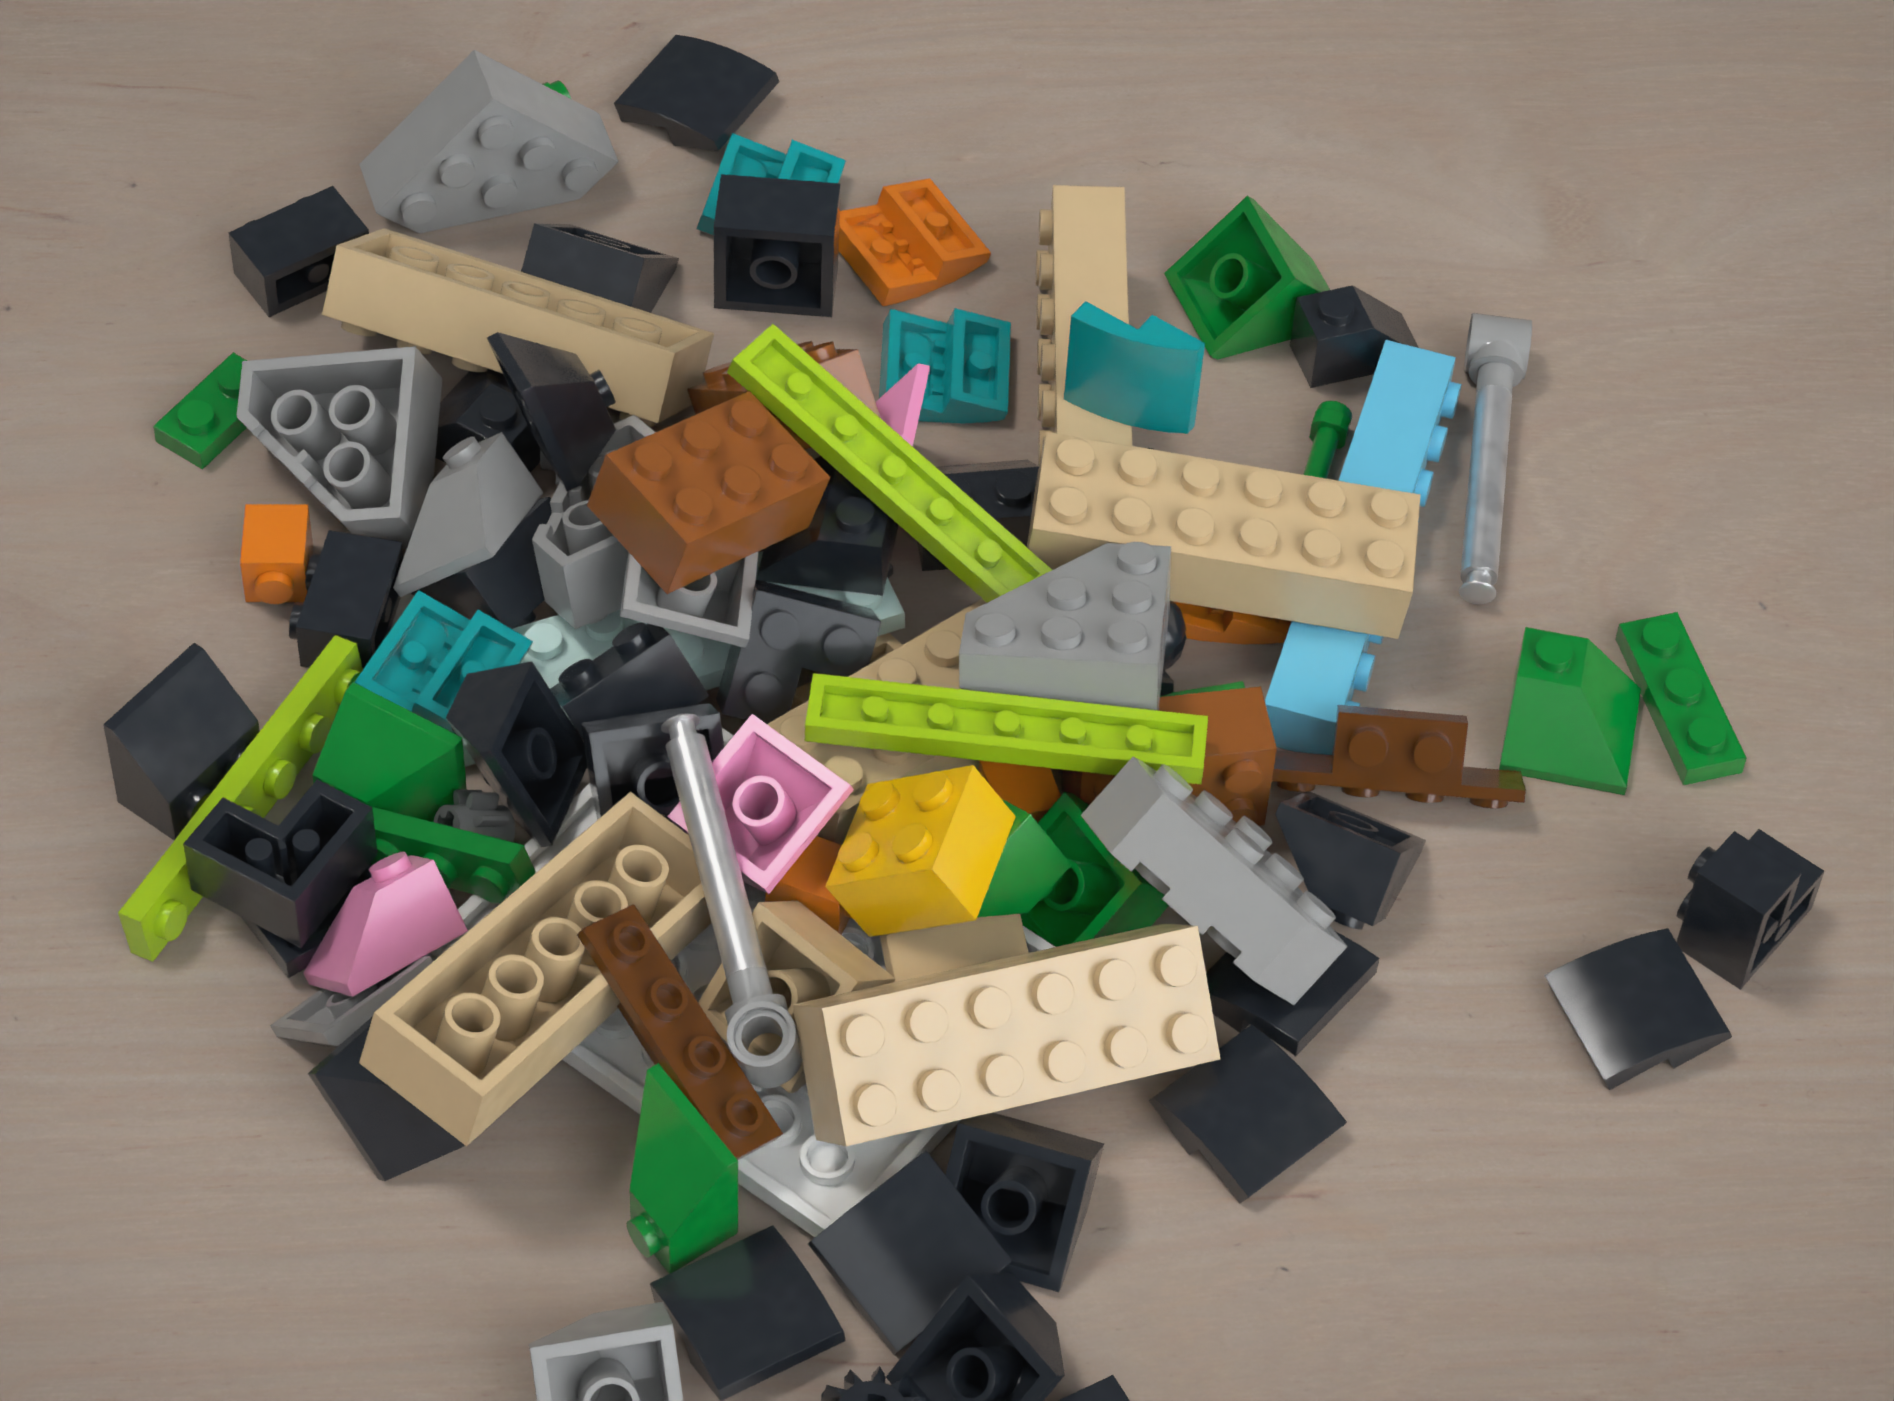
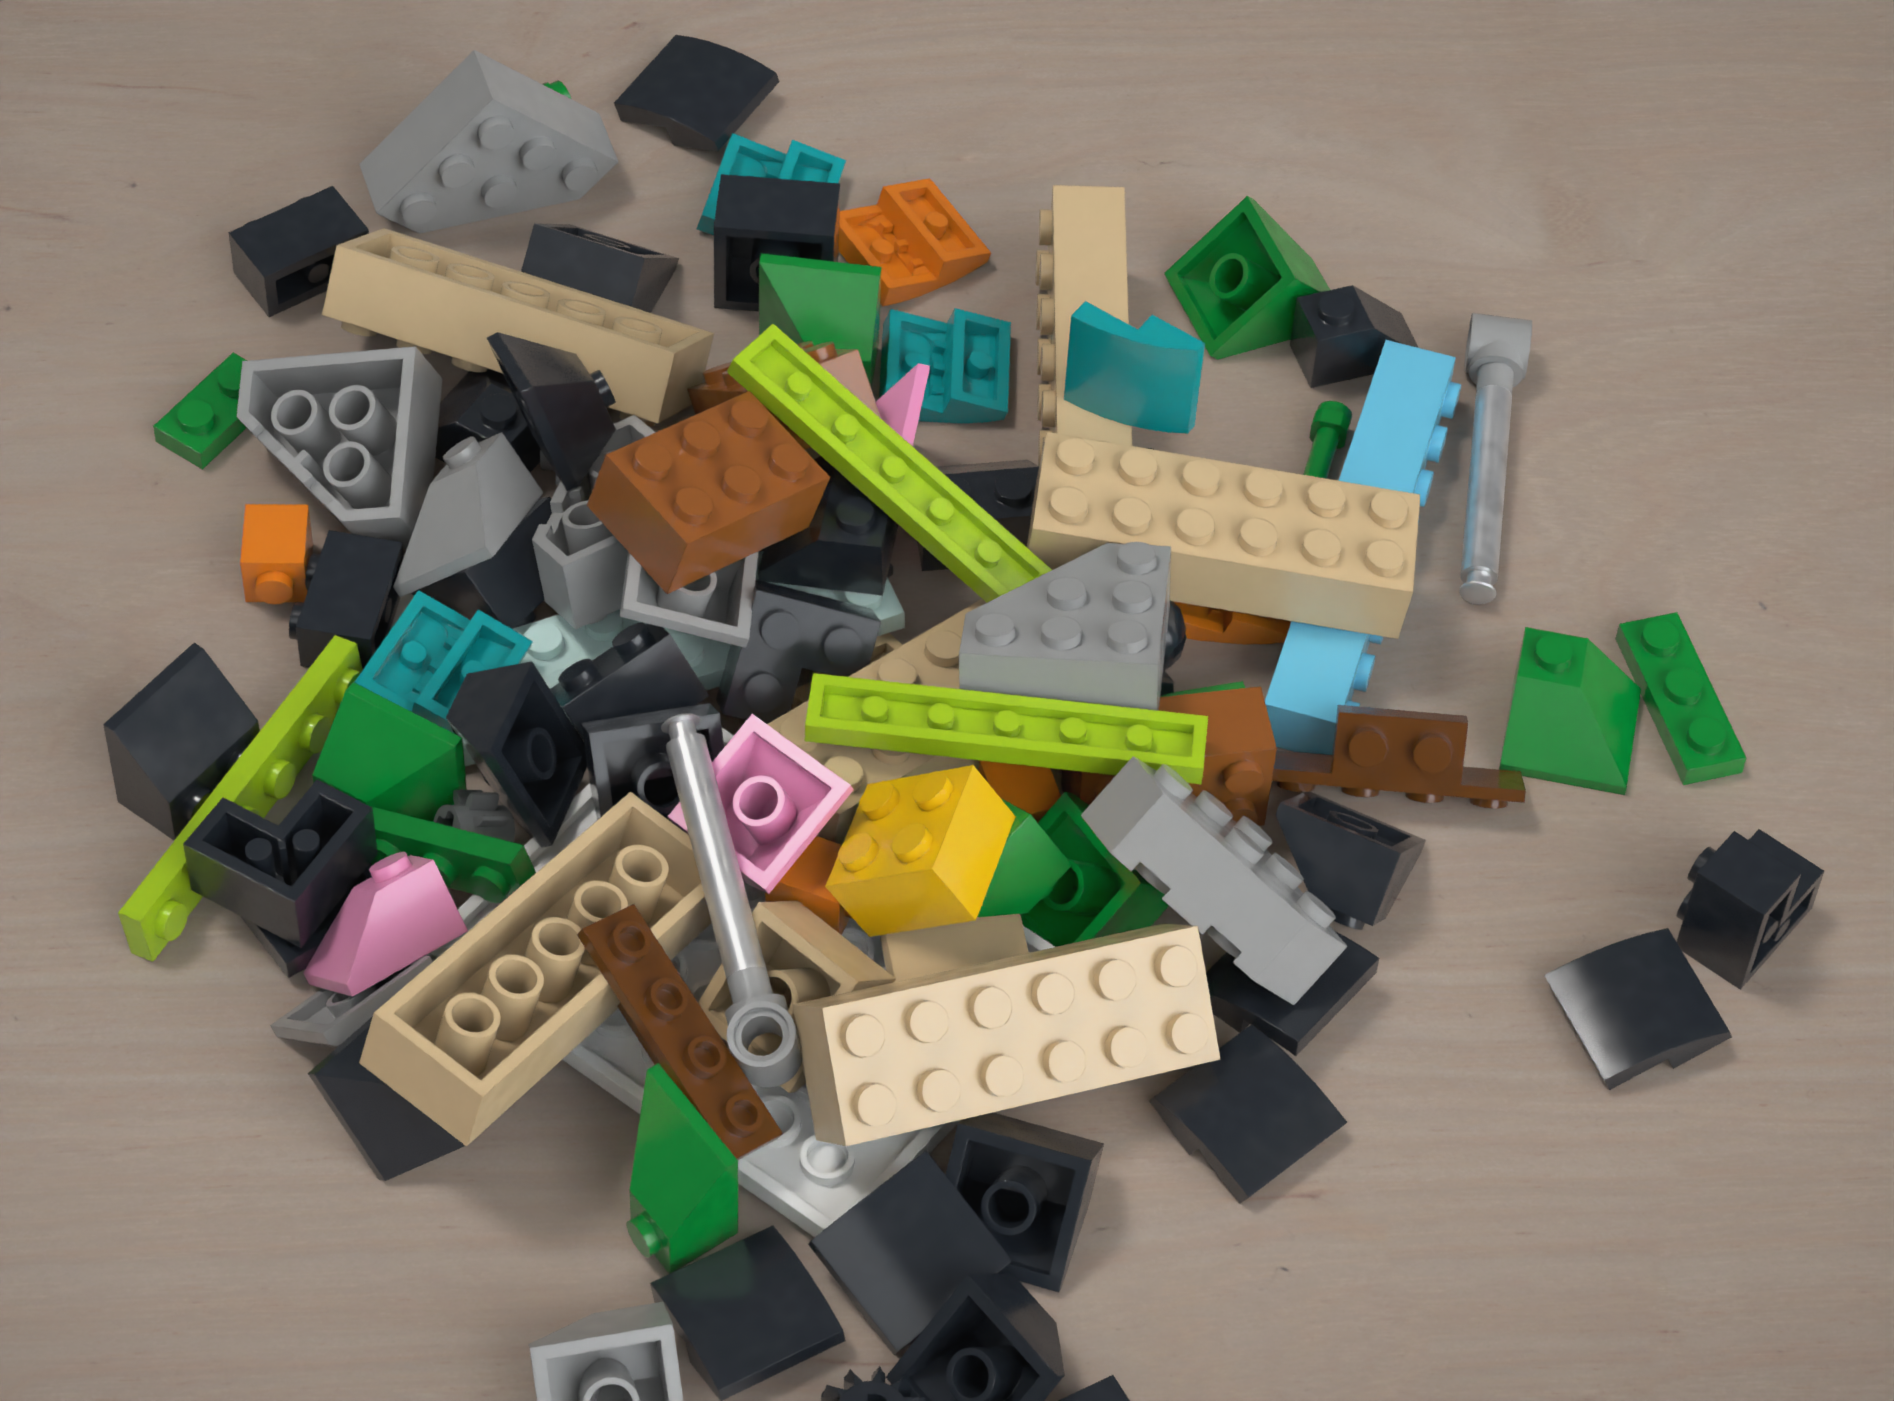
(822, 303): none -> green slope

